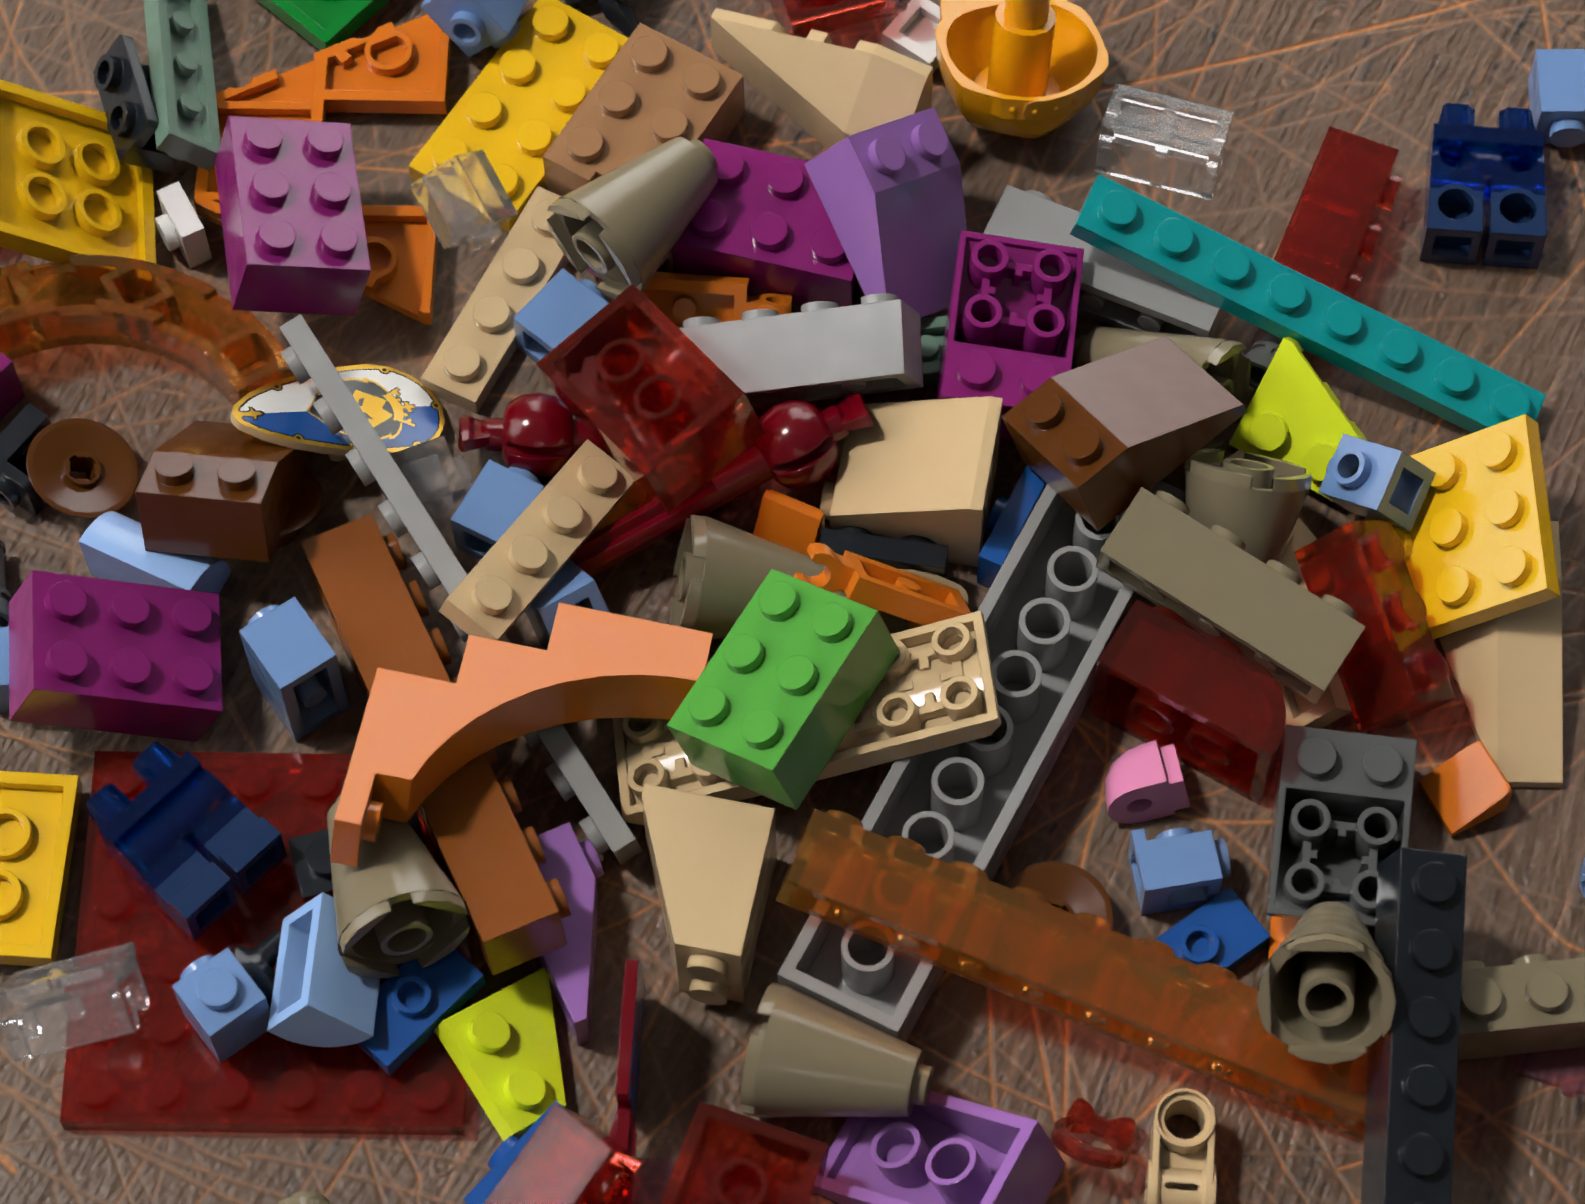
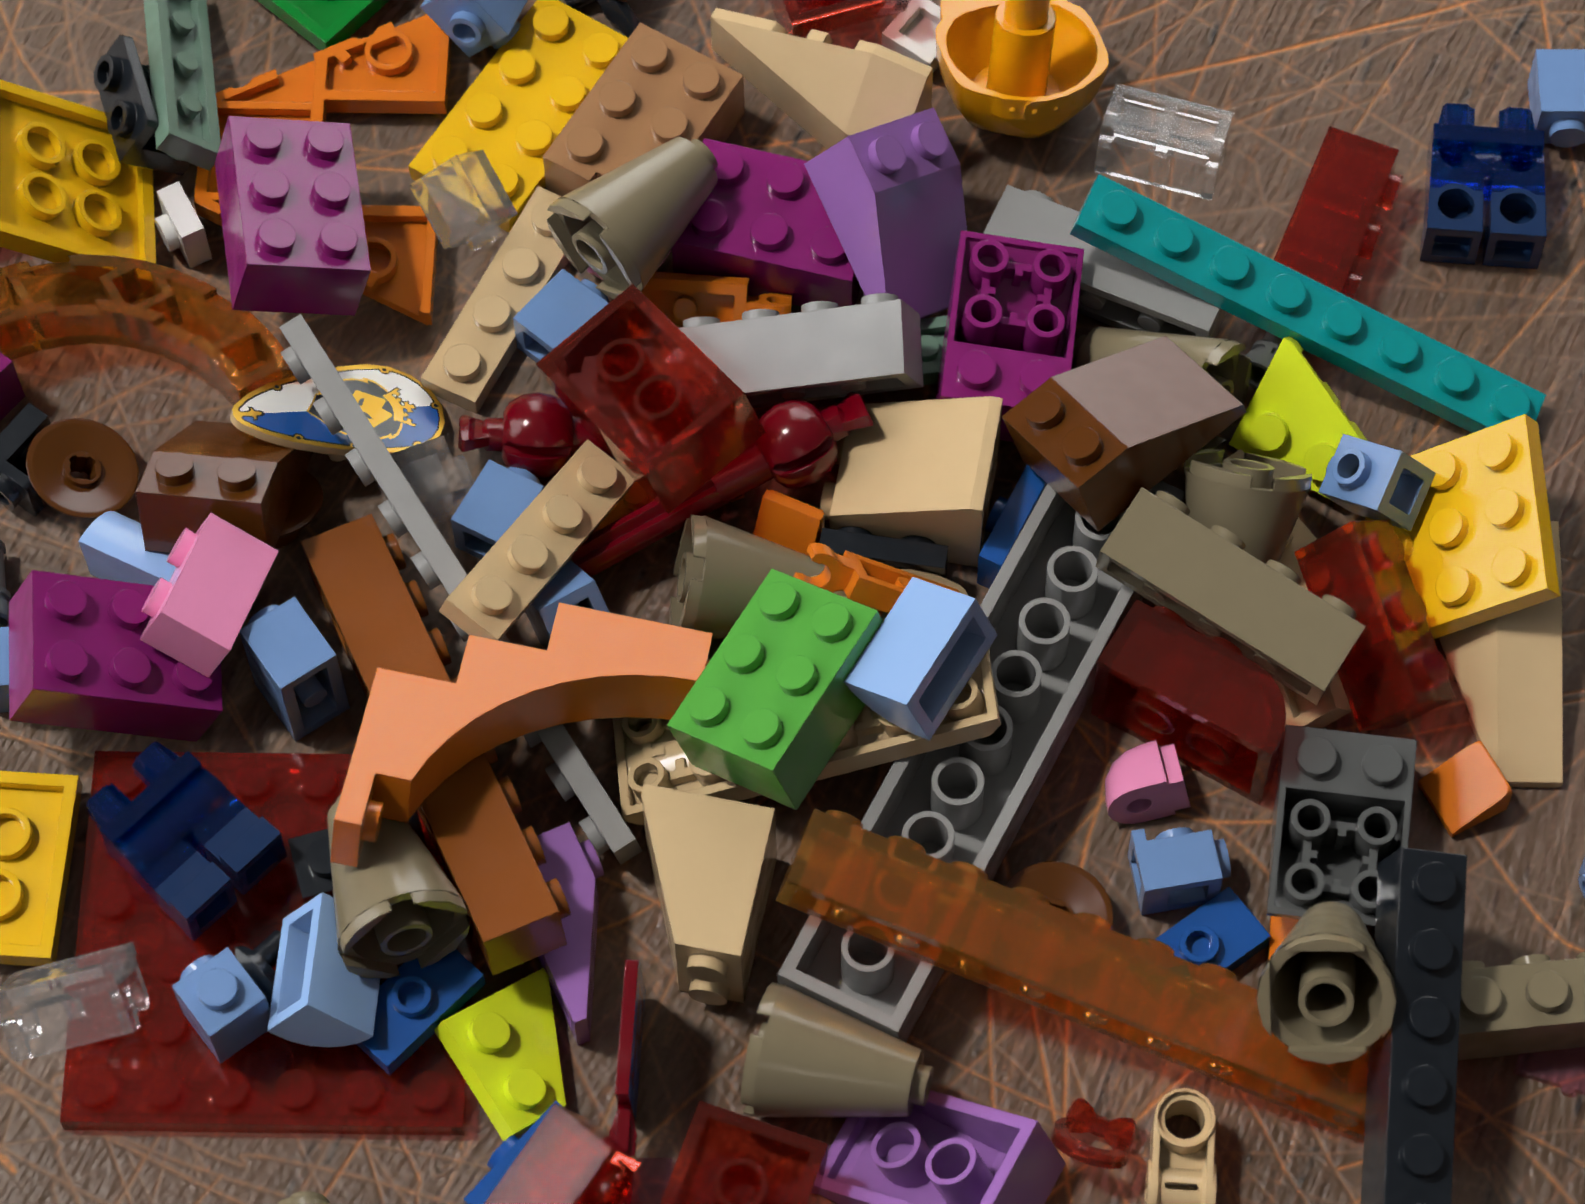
(208, 593): none -> bright pink brick
(922, 656): none -> light blue brick

